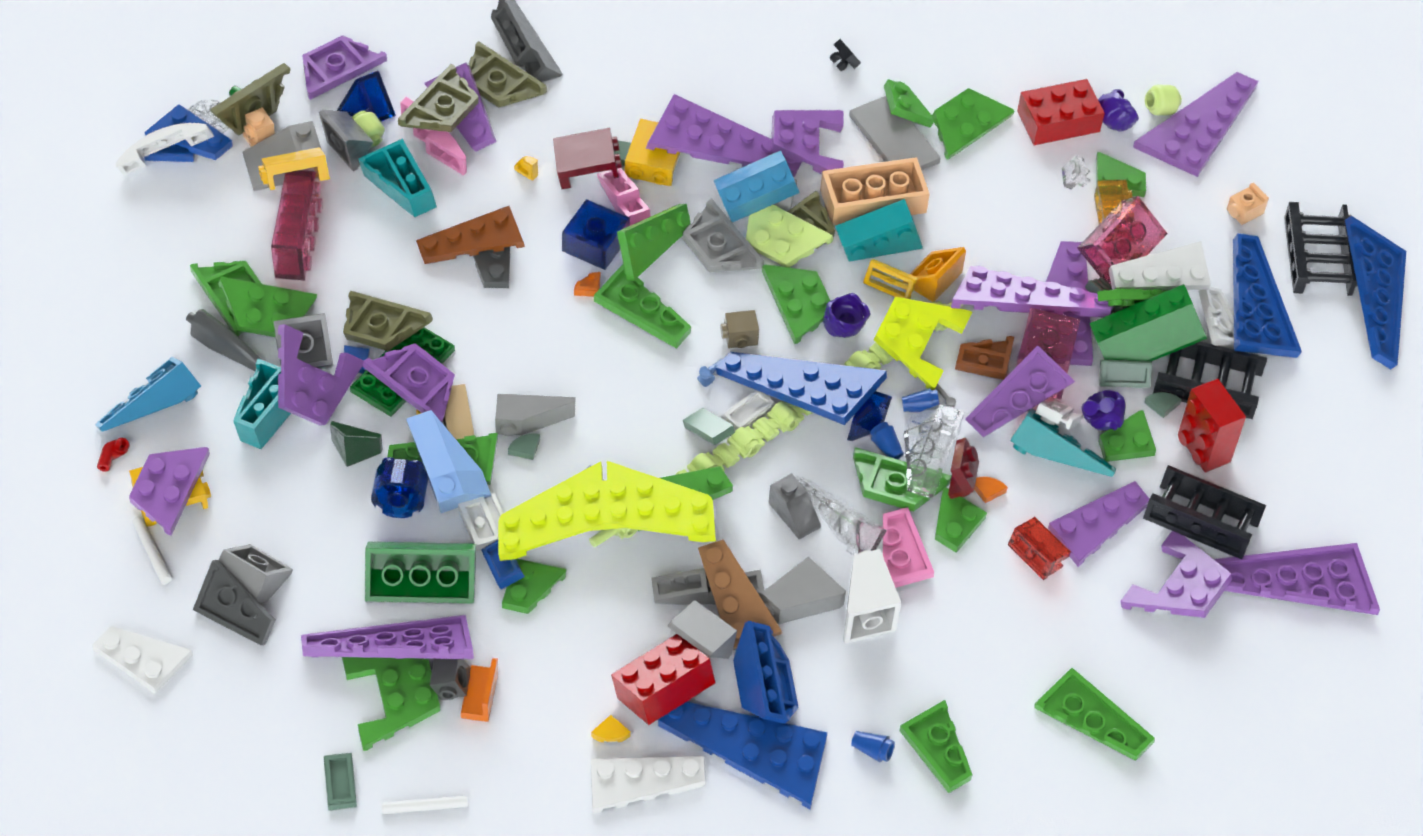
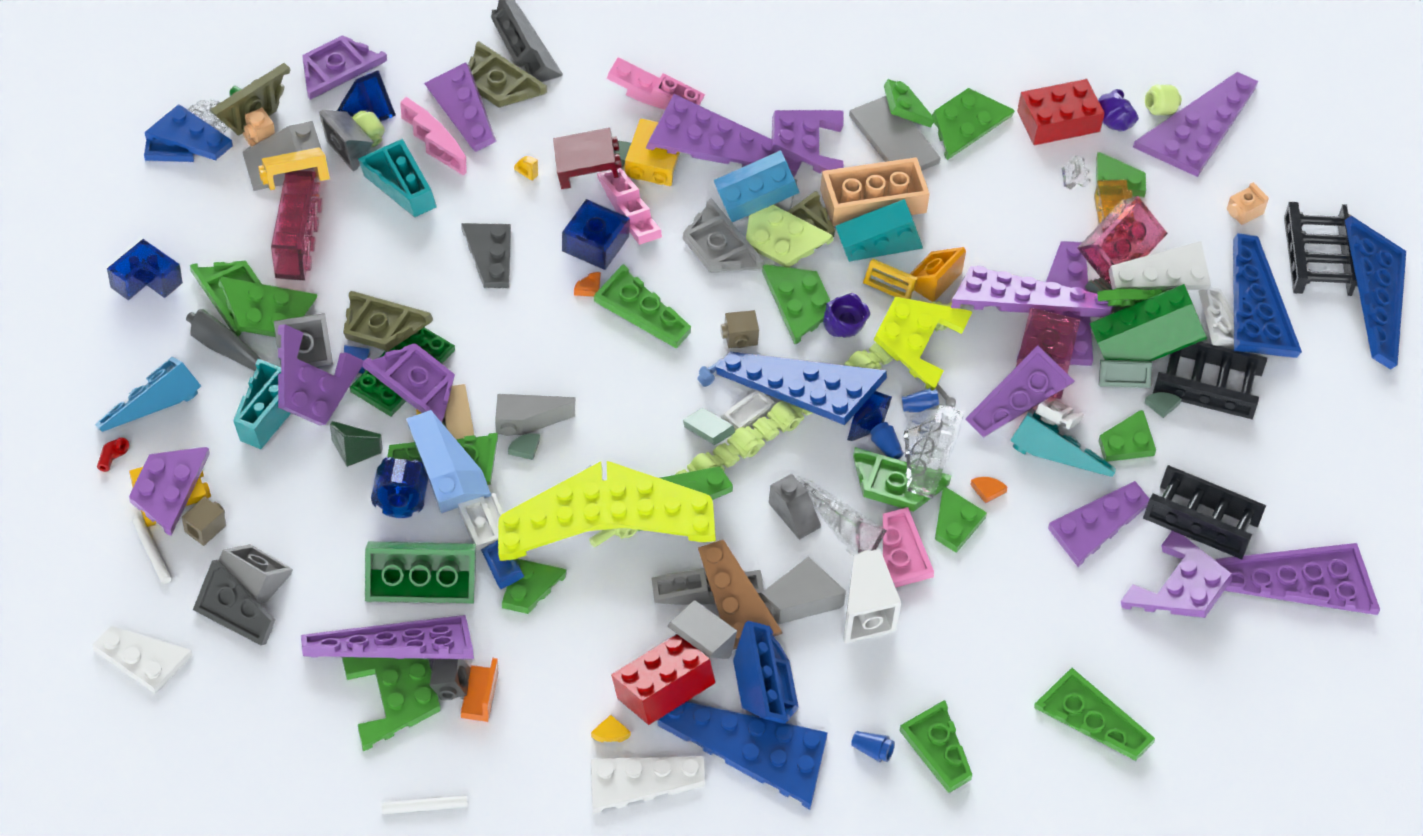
(133, 158): white slope -> none
(142, 267): none -> clear blue brick
(204, 520): none -> dark tan brick
(340, 781): sand green tile -> none
(441, 104): olive wing -> none
(479, 234): dark orange wing -> none
(650, 88): none -> bright pink slope
(650, 238): bright green wing -> none
(845, 55): black tile -> none
(963, 469): dark red bracket -> none
(985, 357): dark orange wing -> none
(1038, 548): clear red hinge -> none
(1104, 410): dark purple hair -> none
(1211, 425): red brick -> none

